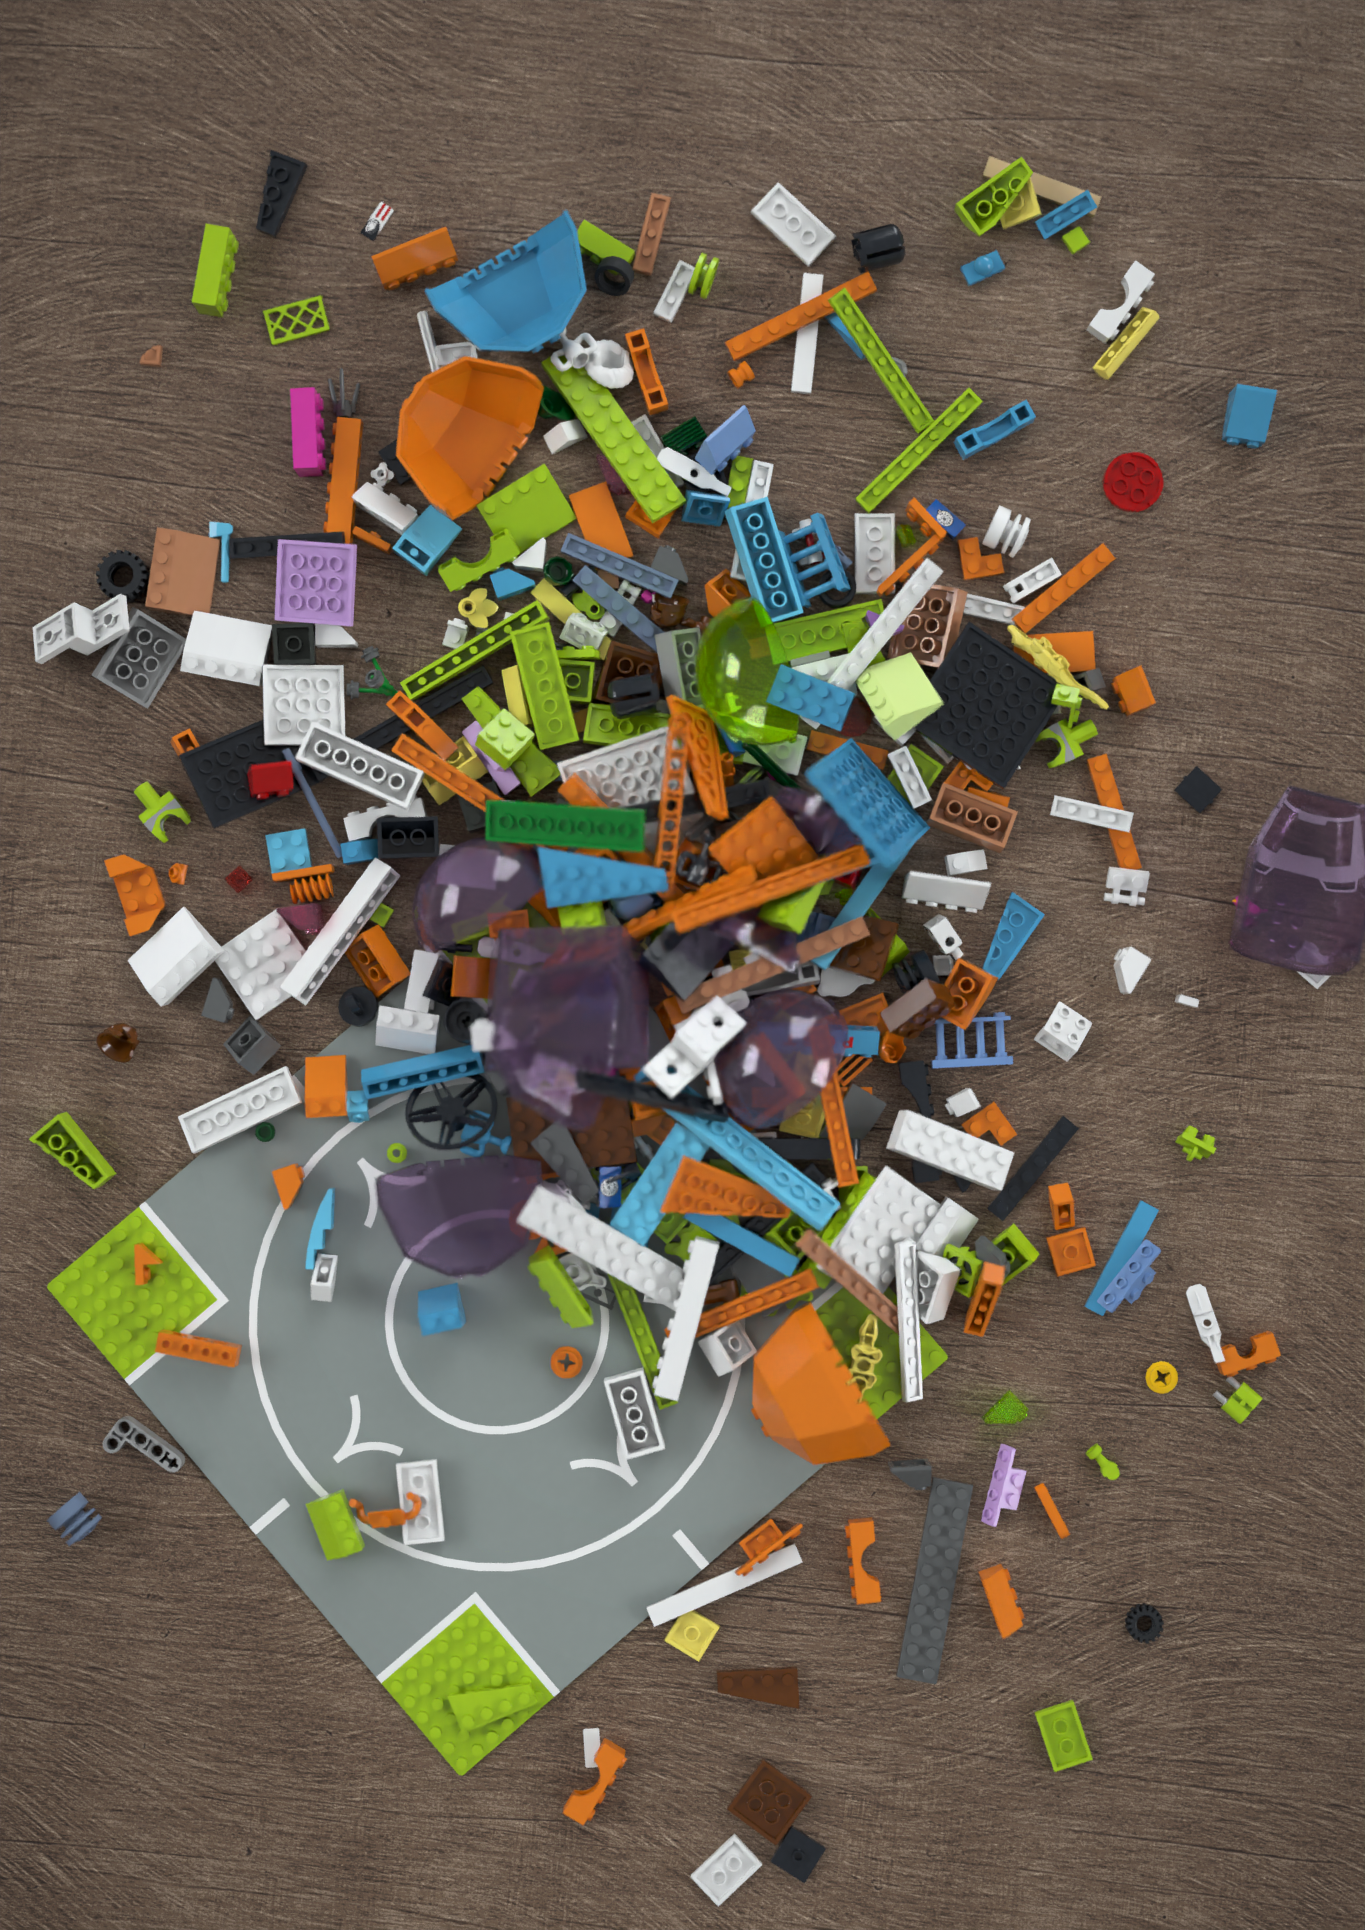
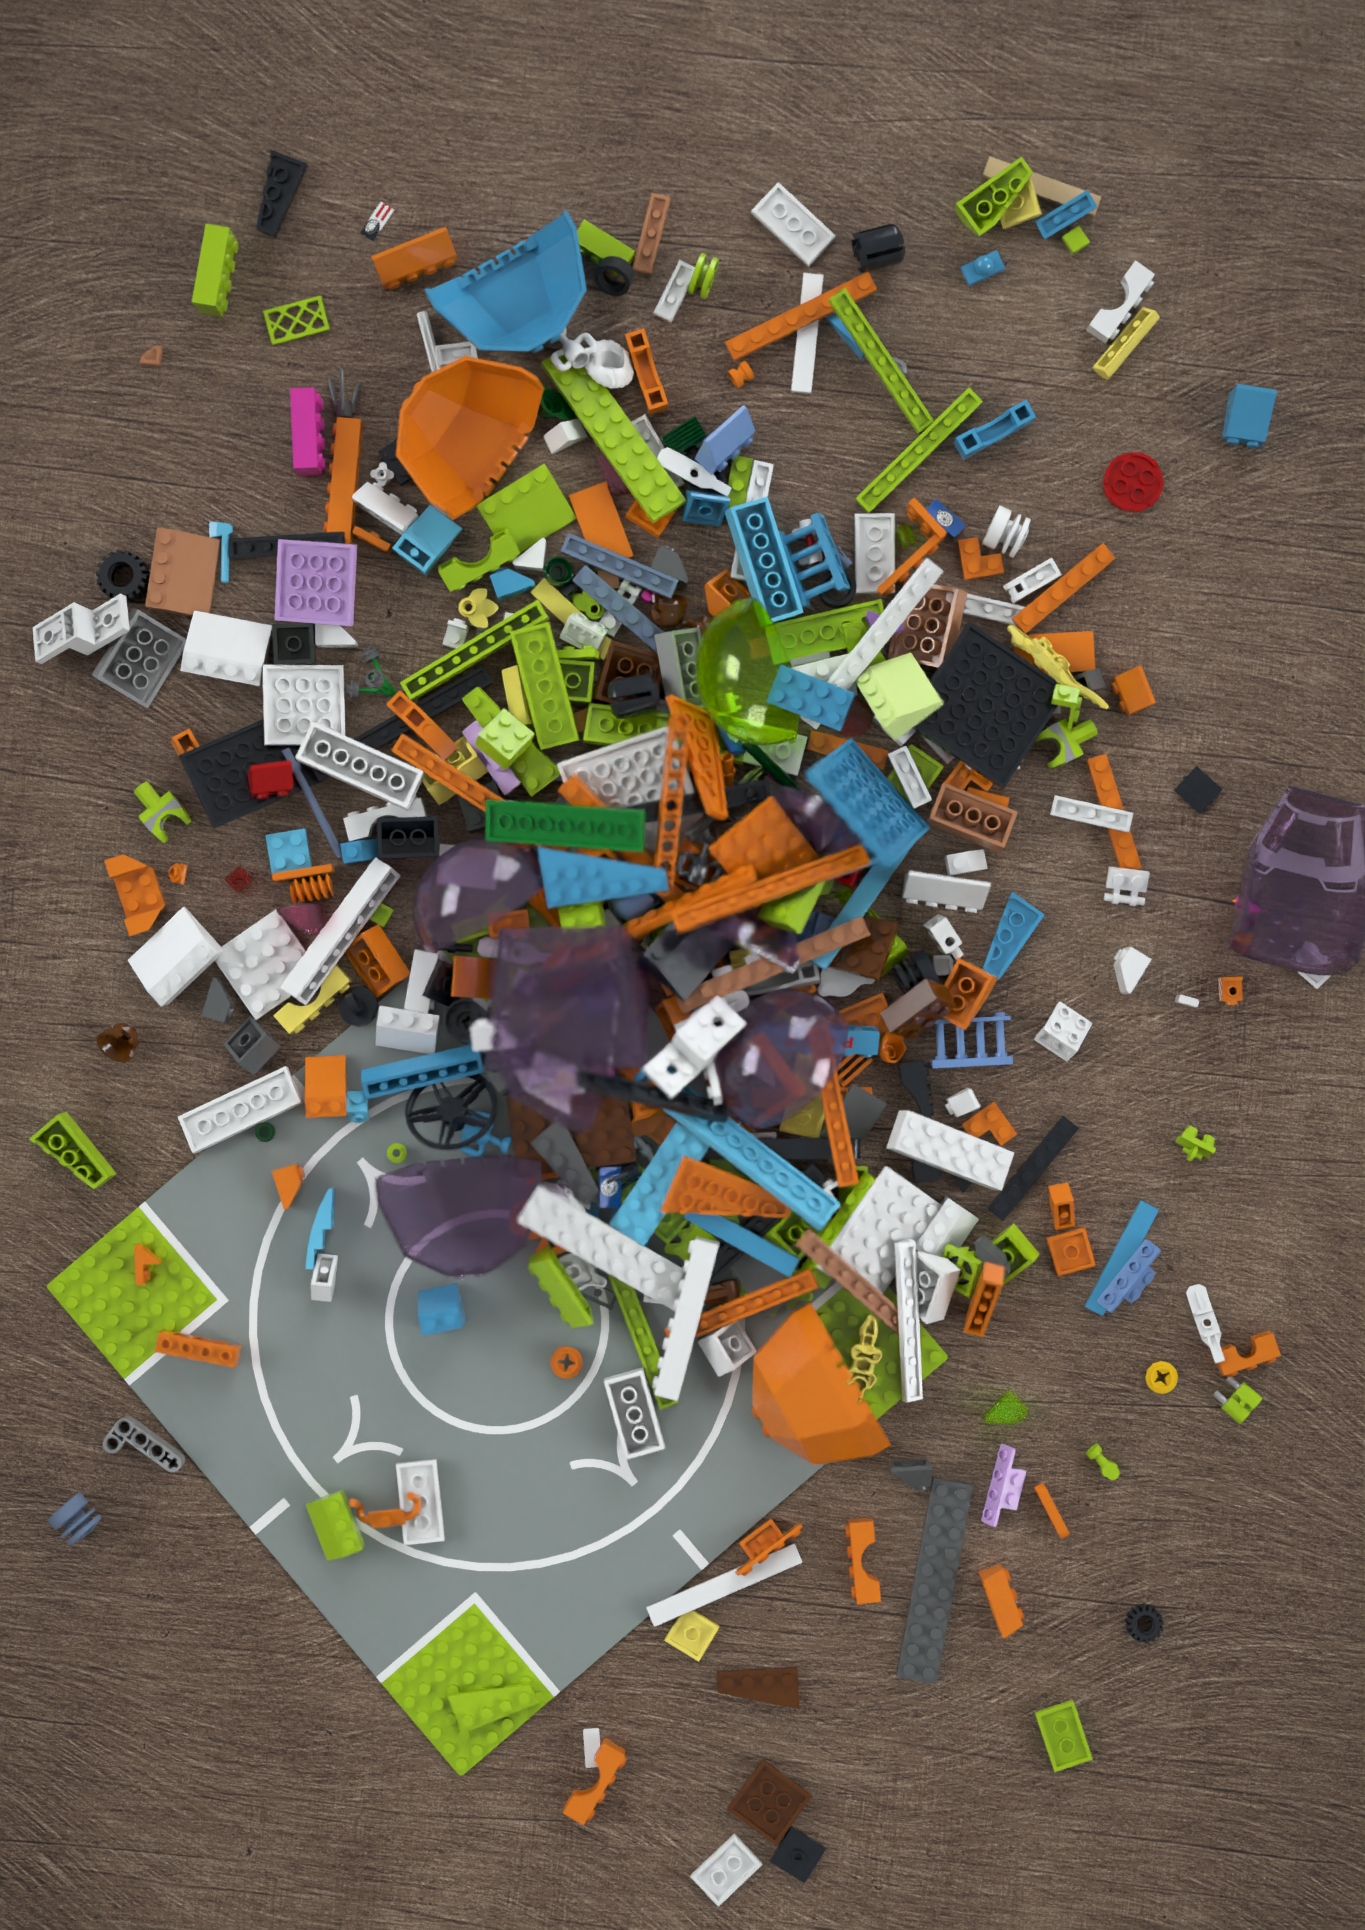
(293, 1016): none -> light yellow arch
(1225, 984): none -> orange brick

